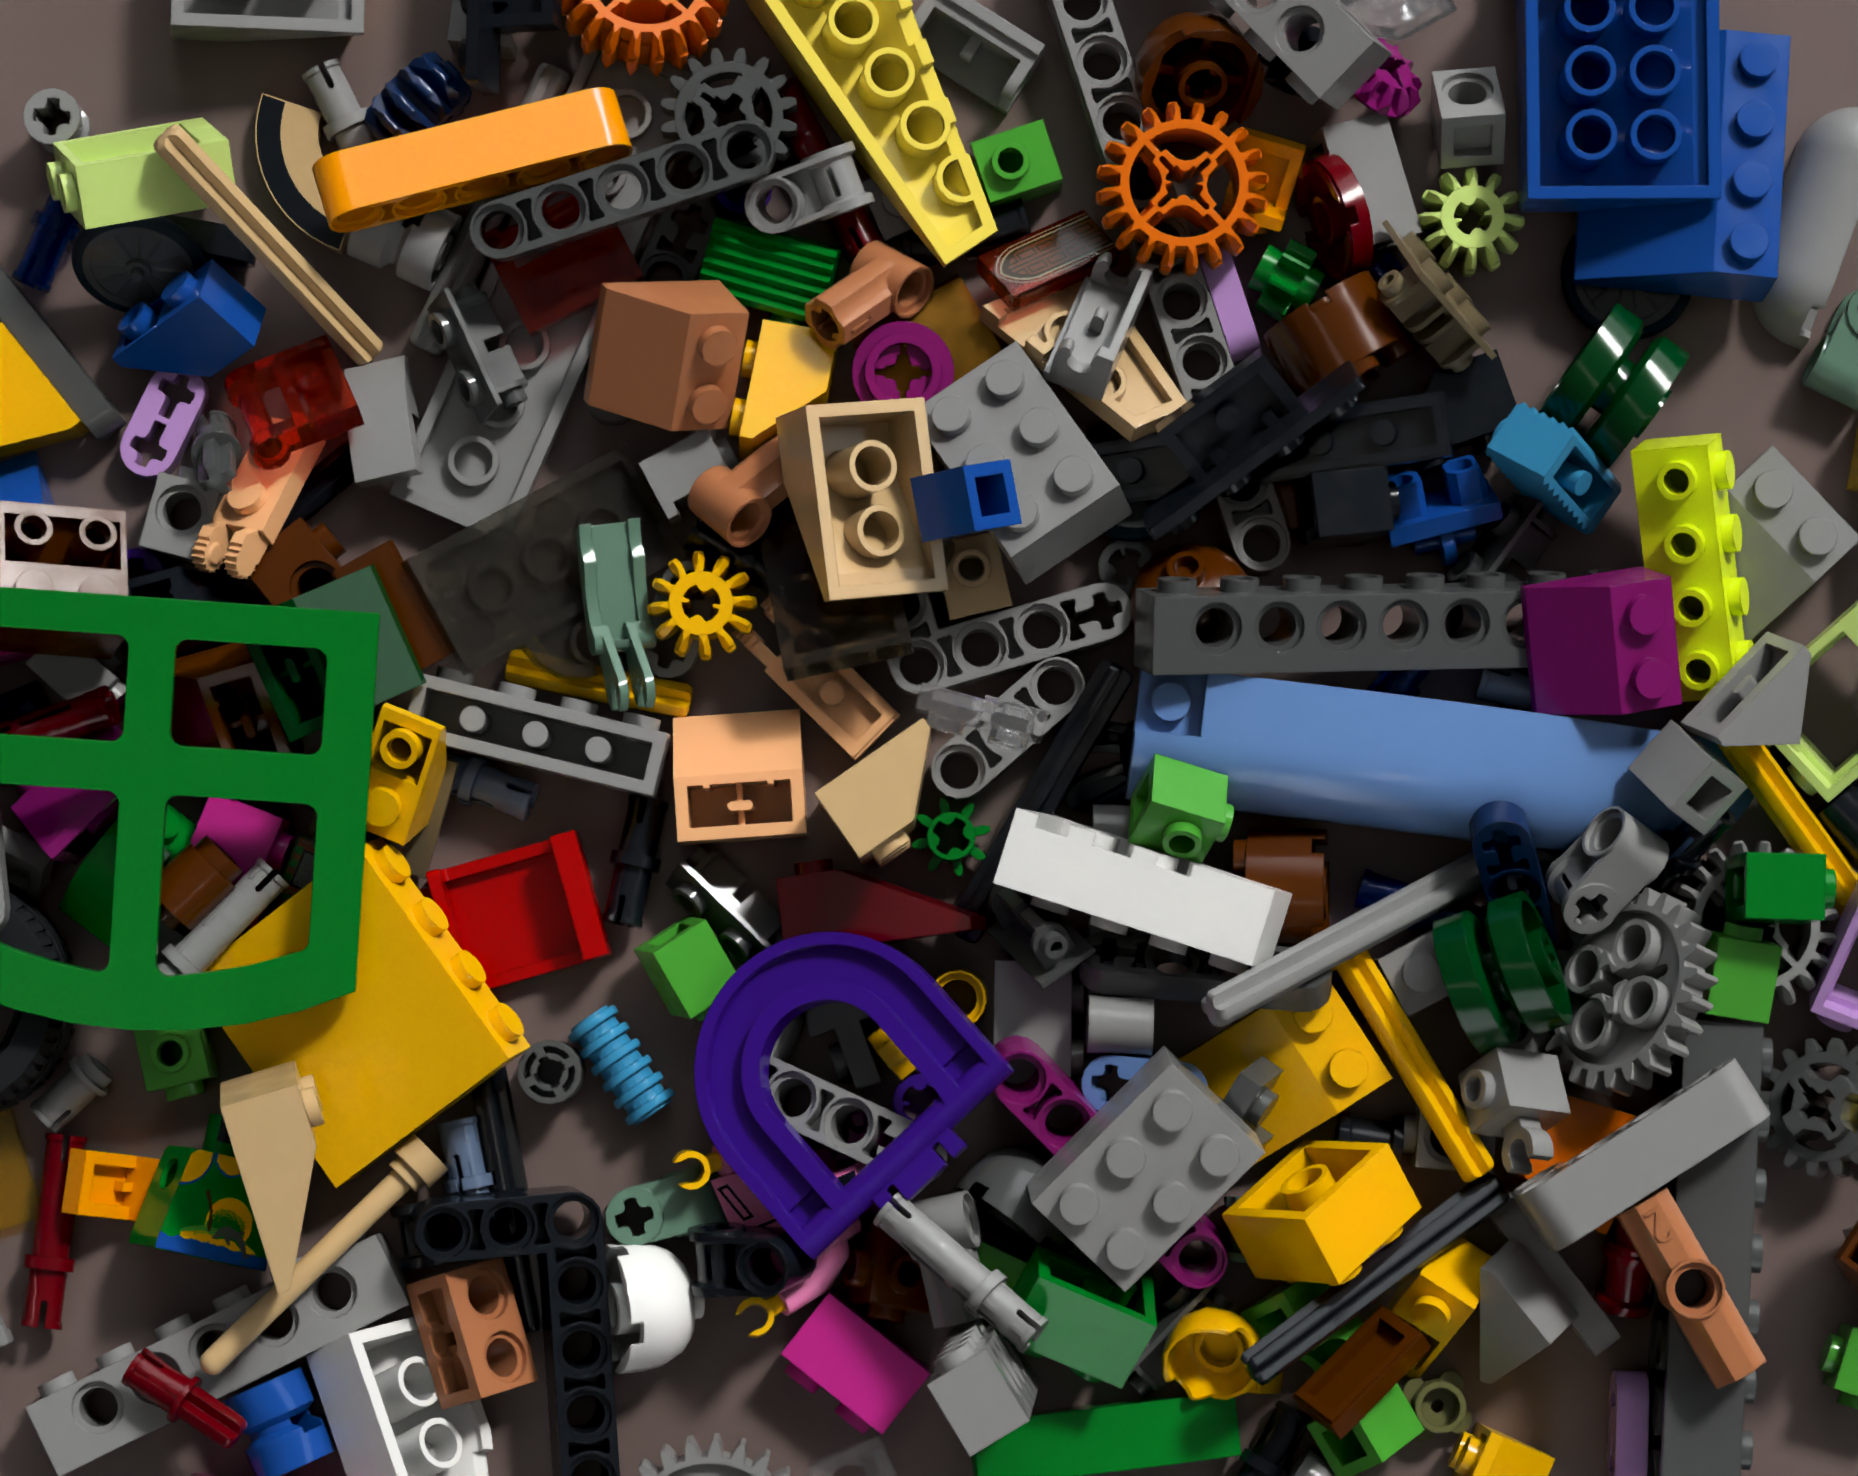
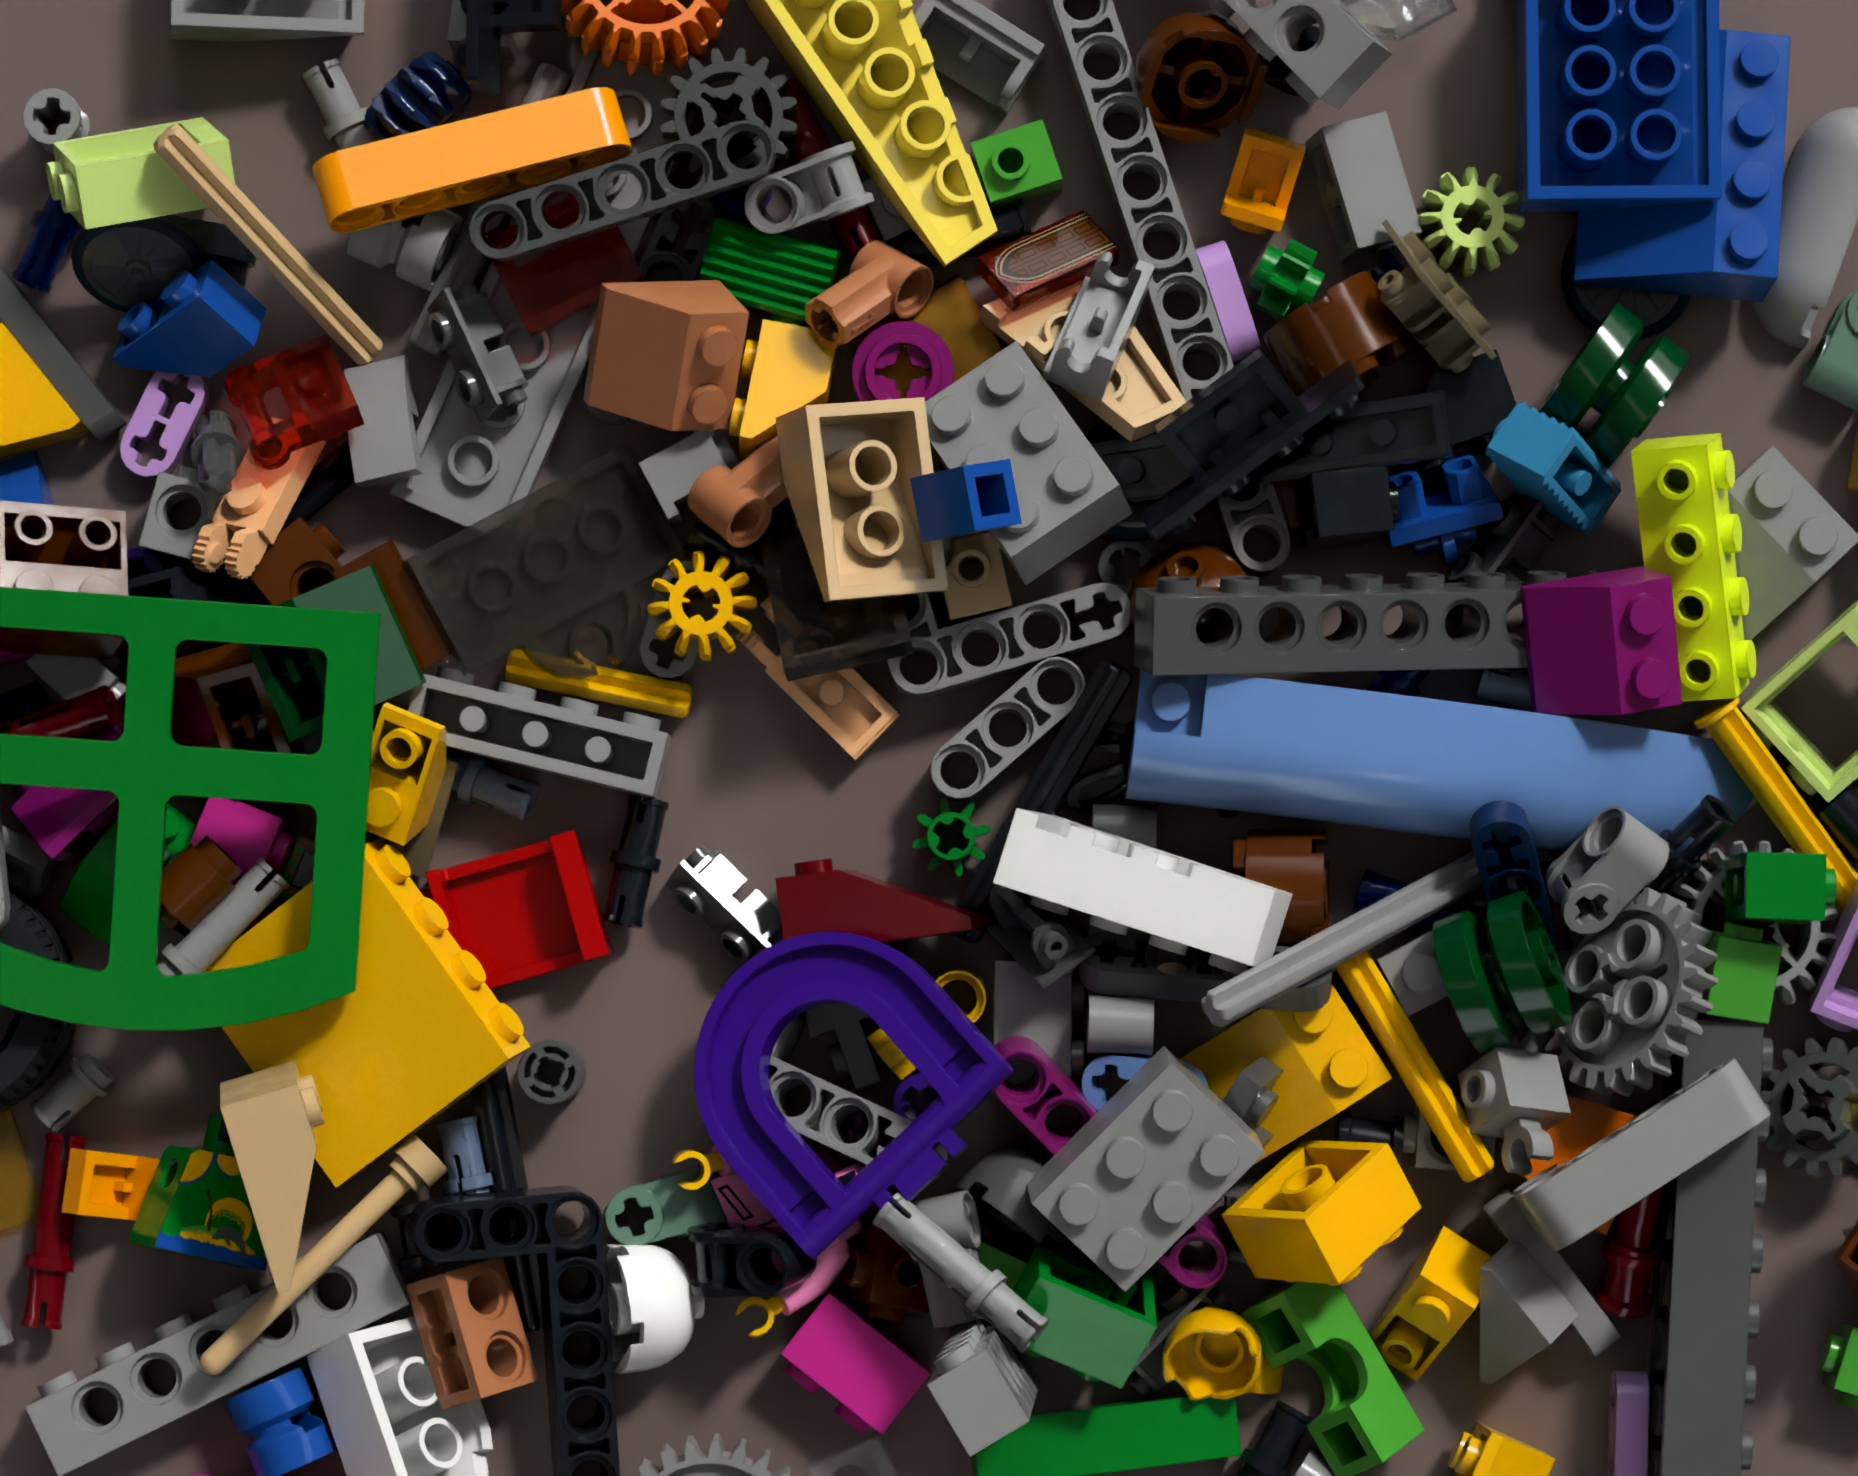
(176, 1061): bright green brick -> none
(183, 1399): dark red axle -> none
(286, 150): tile -> none
(616, 608): sand green arm -> none
(621, 1065): dark azure piece -> none
(686, 966): bright green brick -> none
(739, 777): light nougat slope -> none
(880, 796): tan slope -> none
(1008, 722): clear plate -> none
(1163, 165): orange gear -> none
(1179, 809): bright green brick -> none
(1337, 214): dark red tile -> none
(1361, 1372): reddish brown tile -> none
(1377, 1278): black axle -> none
(1392, 86): magenta gear -> none
(1449, 1391): olive plate -> none
(1468, 117): light grey brick -> none
(1687, 777): light grey brick -> none
(1712, 1324): nougat piece -> none
(1758, 697): light grey slope -> none

